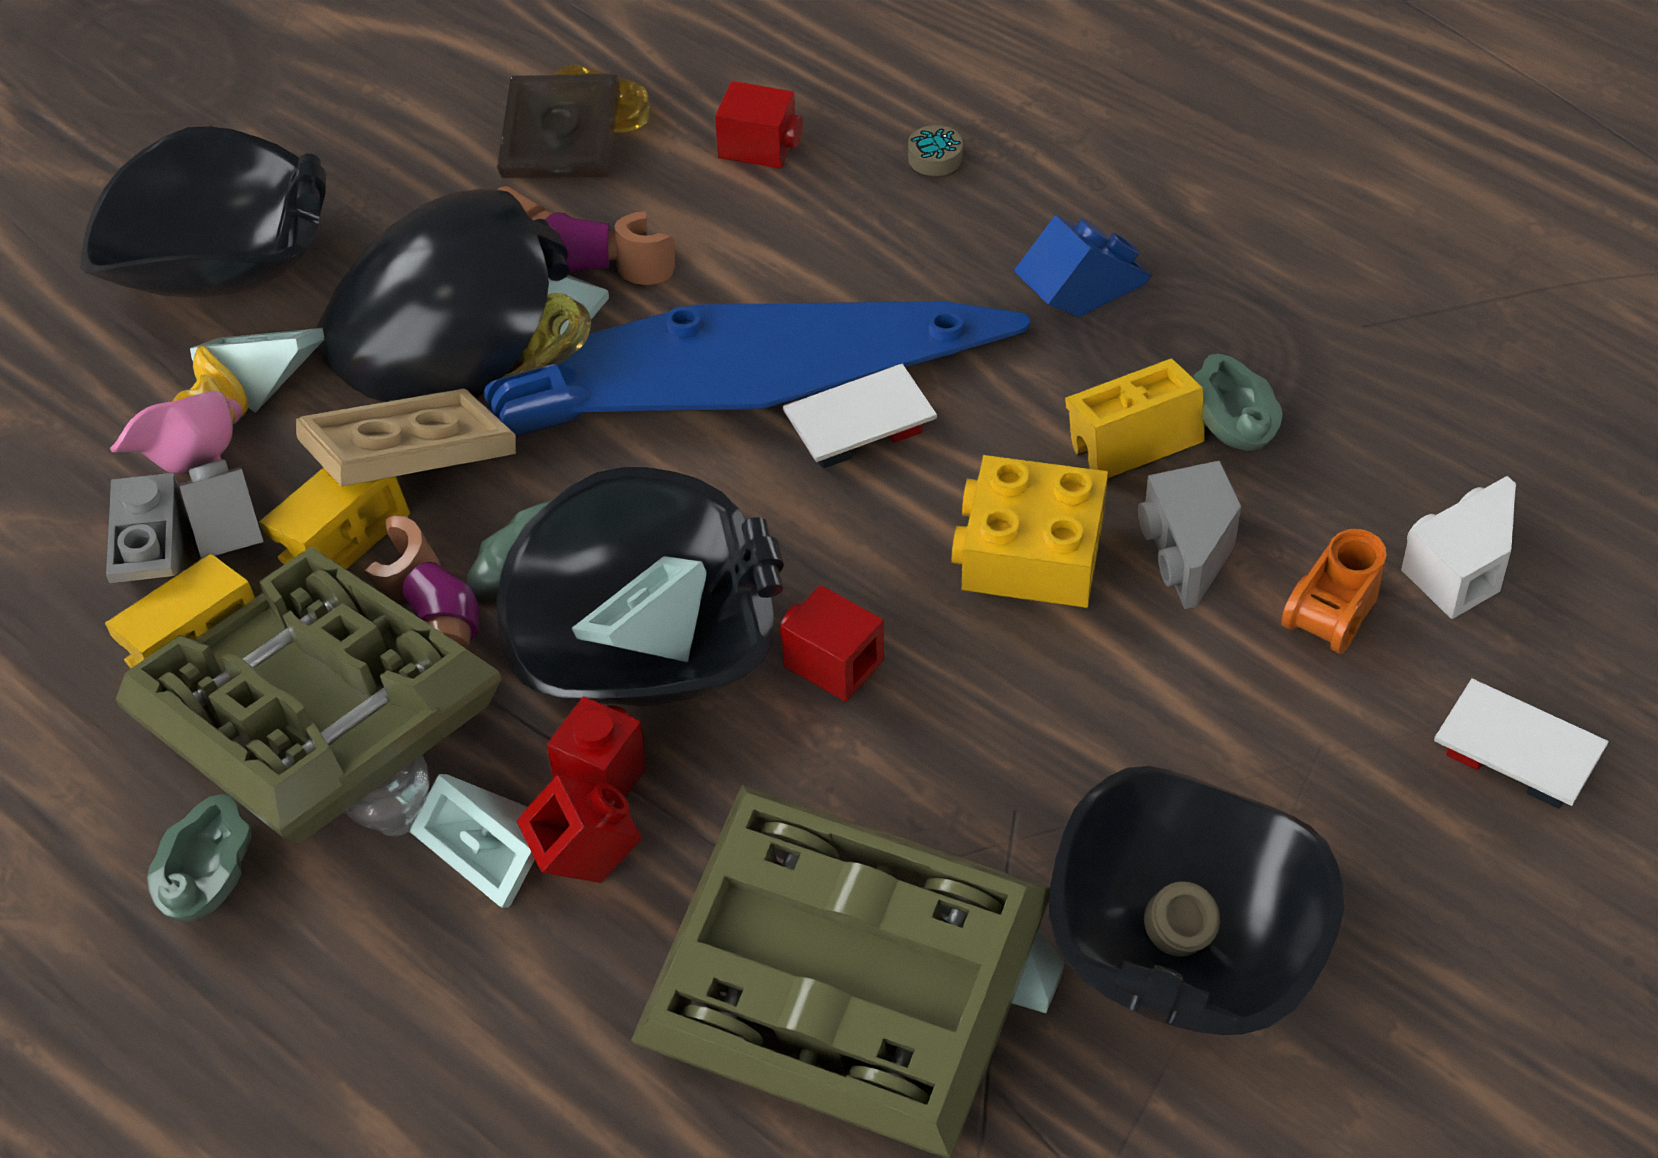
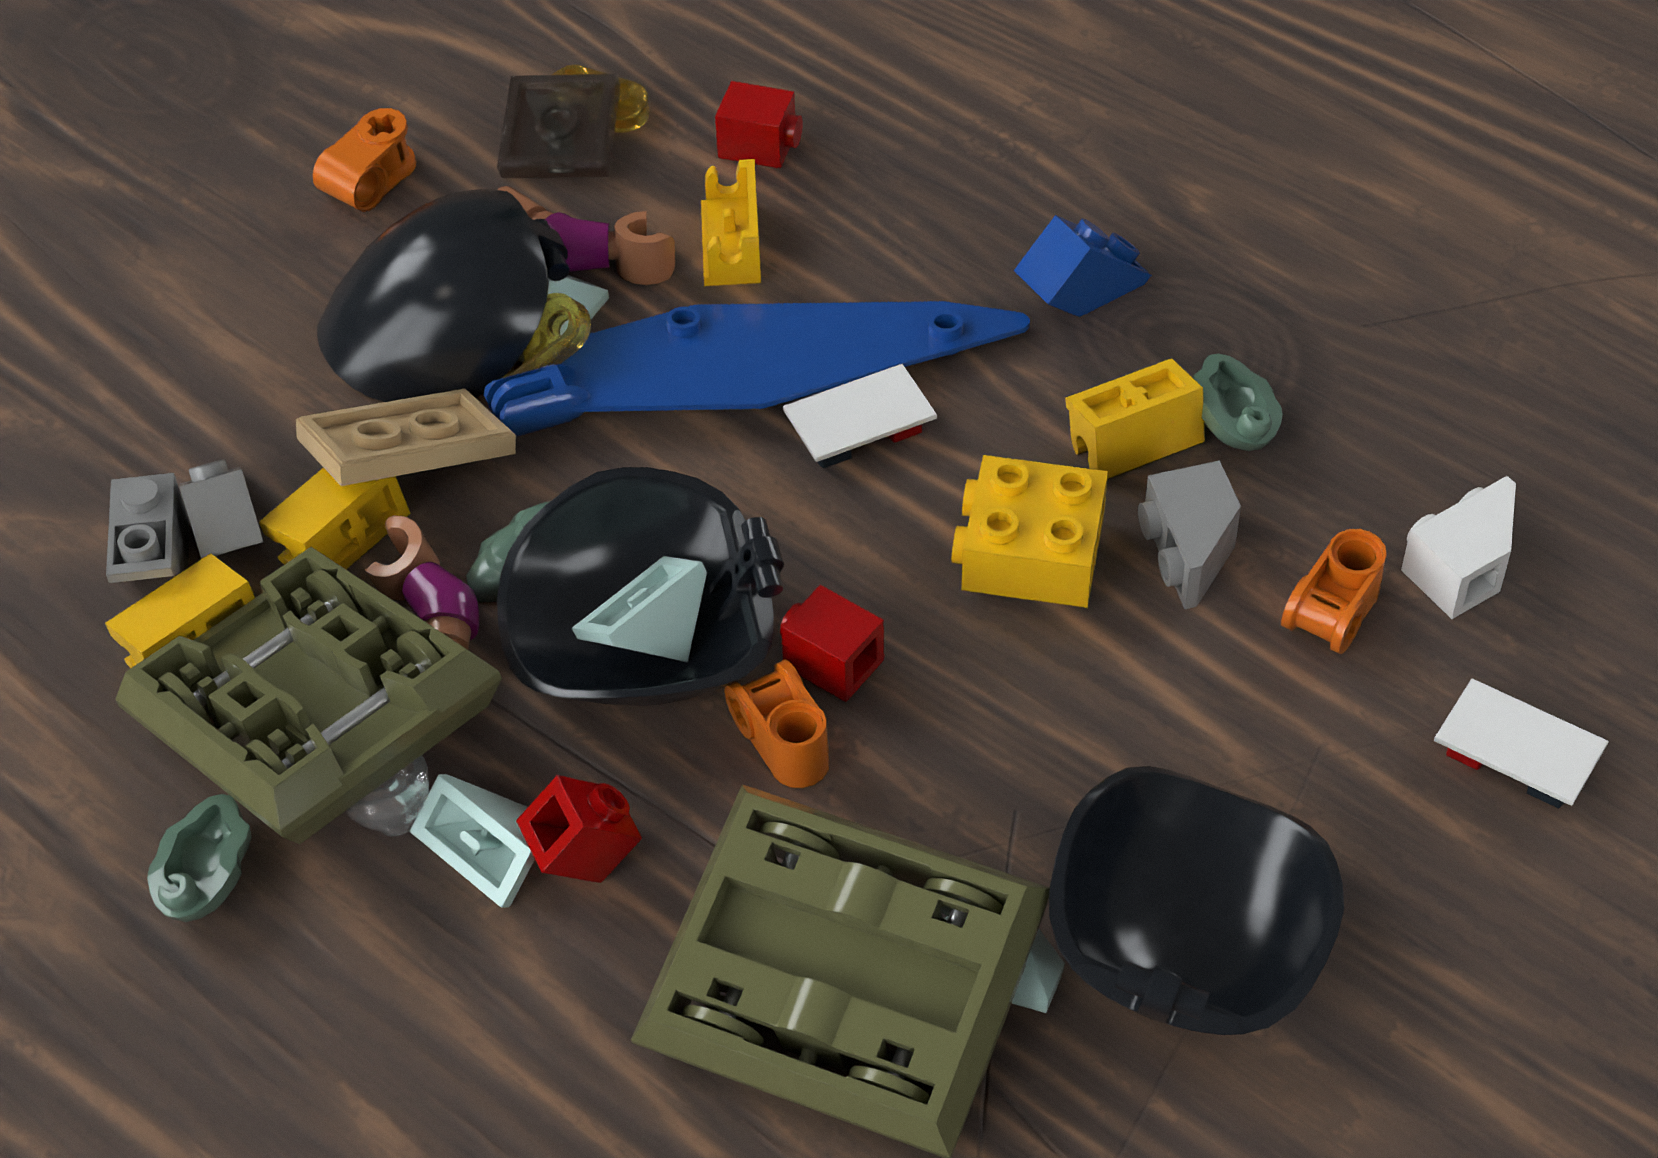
(192, 426): bright pink hair -> none
(204, 215): black piece -> none
(264, 359): light aqua slope -> none
(366, 166): none -> orange piece
(599, 746): red brick -> none
(731, 228): none -> yellow hinge
(782, 725): none -> orange piece
(935, 150): dark tan tile -> none
(1182, 919): dark tan tile -> none

